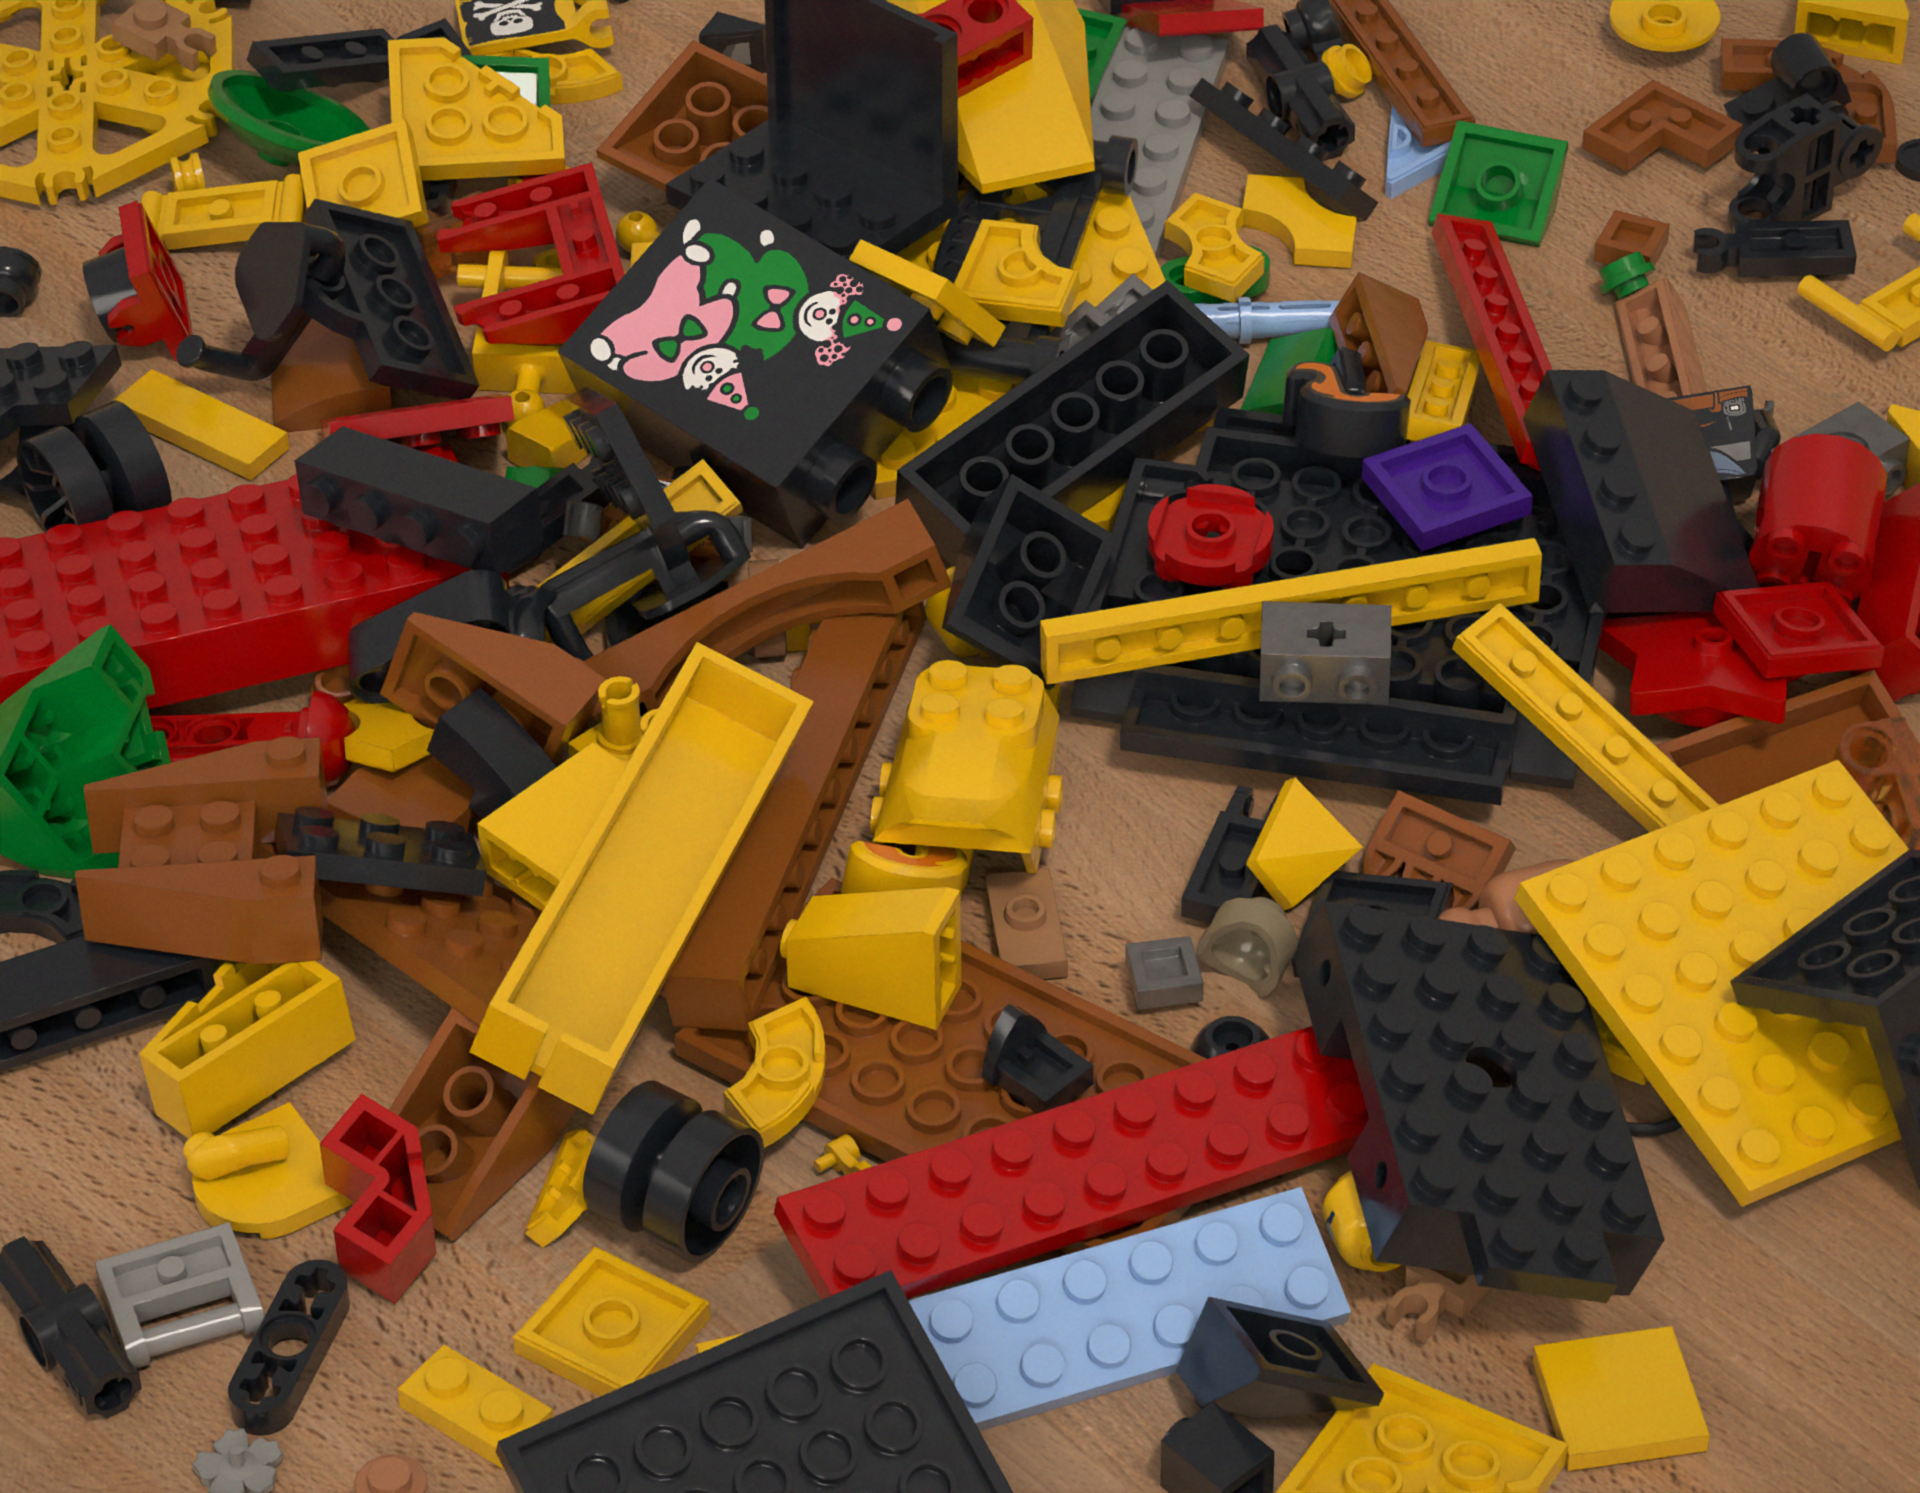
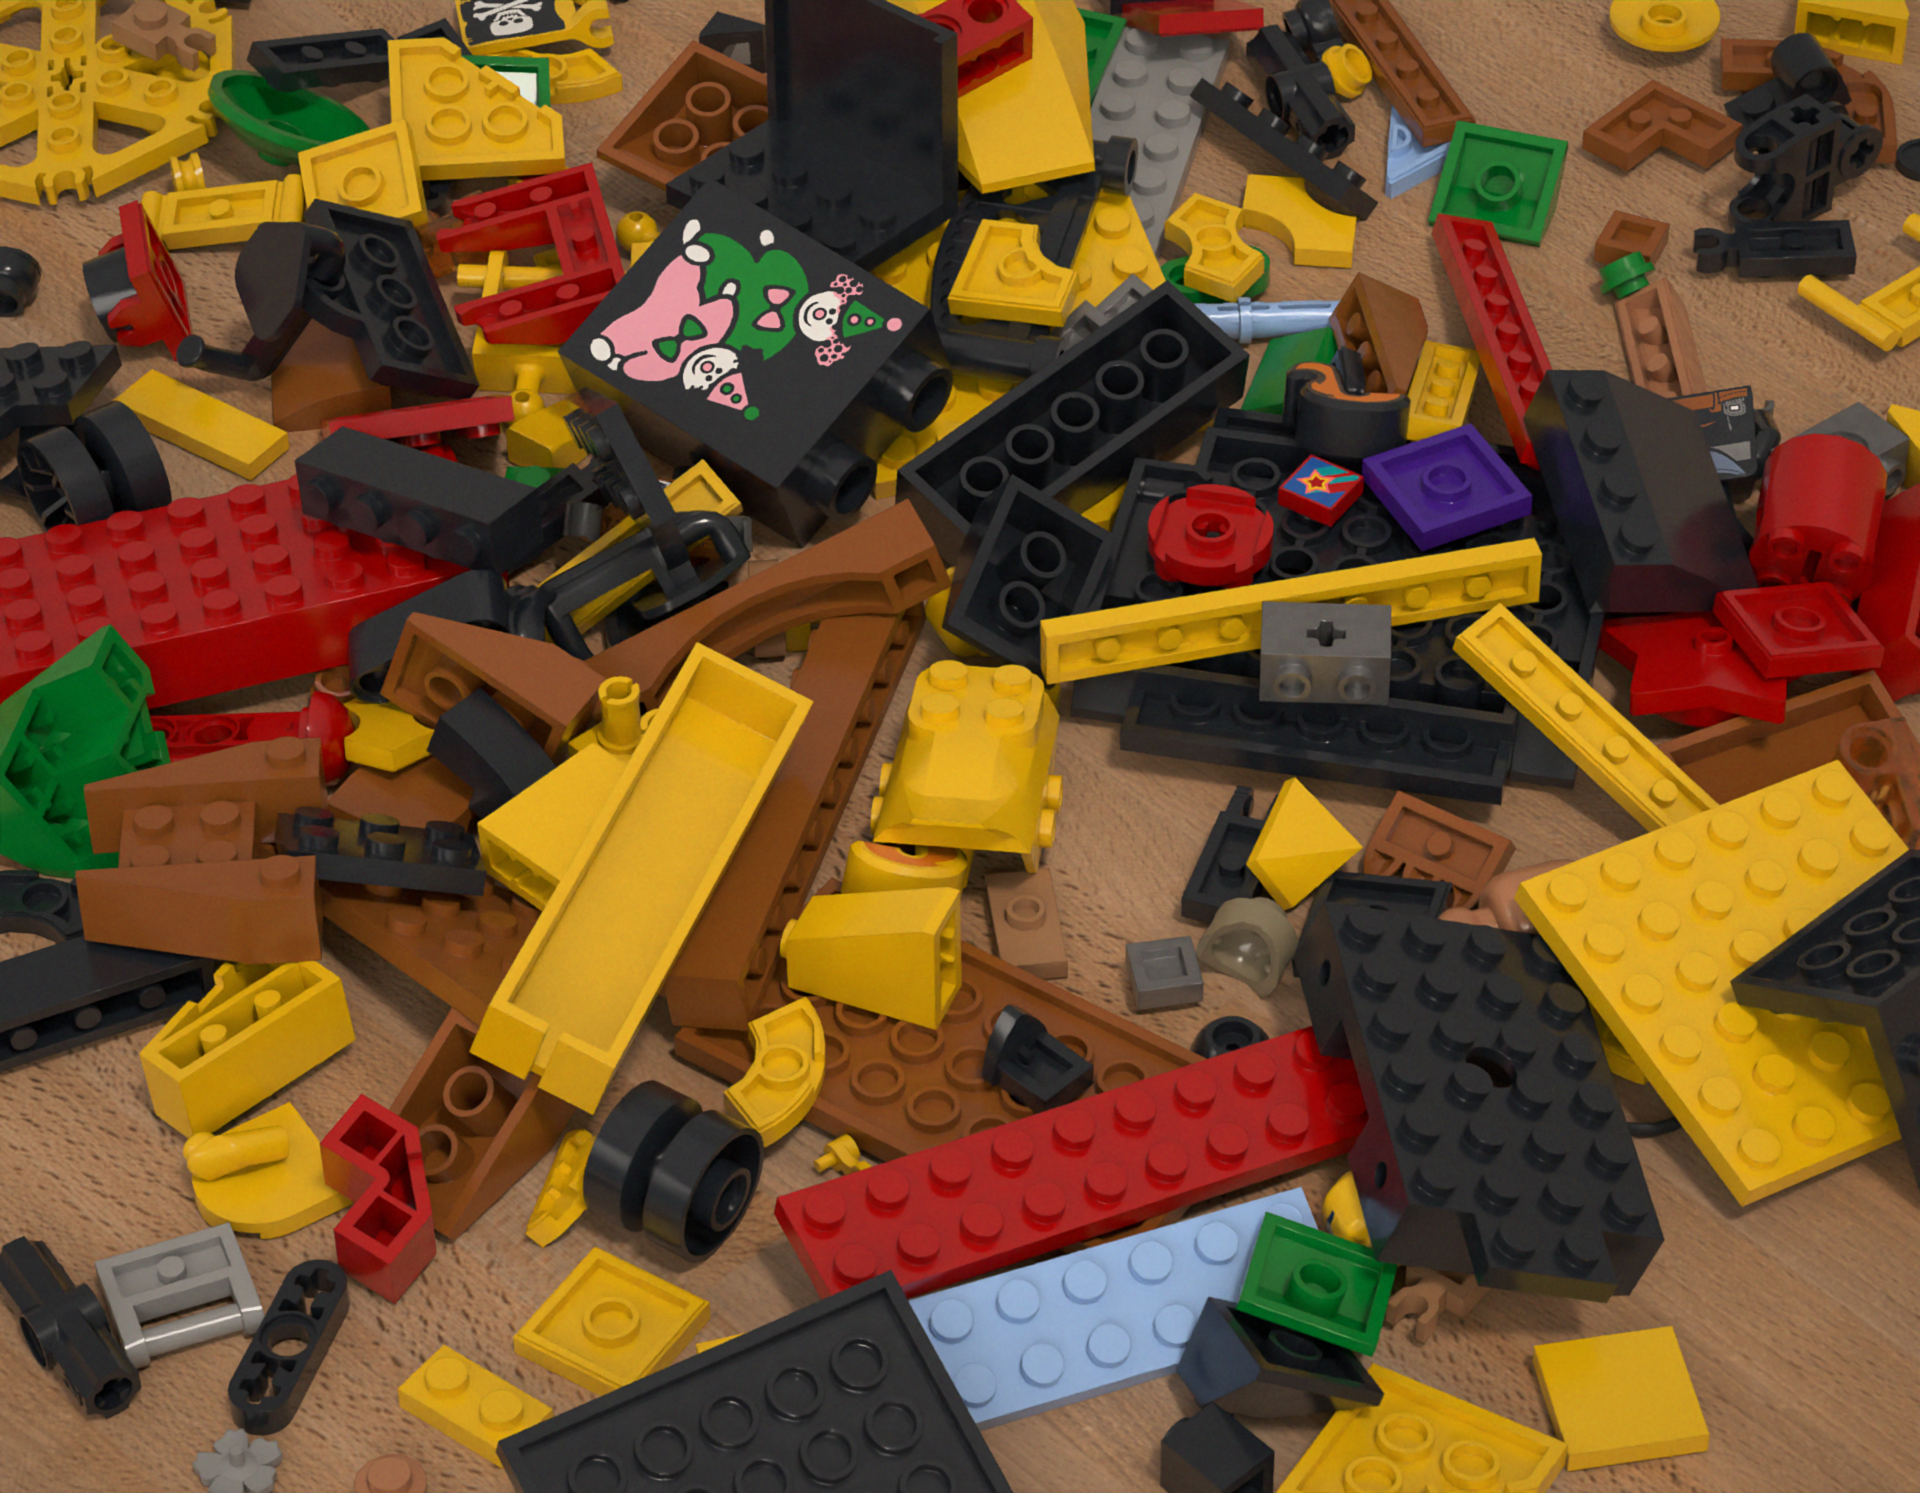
(953, 309): yellow plate -> none
(1317, 1284): none -> green slope
(1320, 490): none -> tile

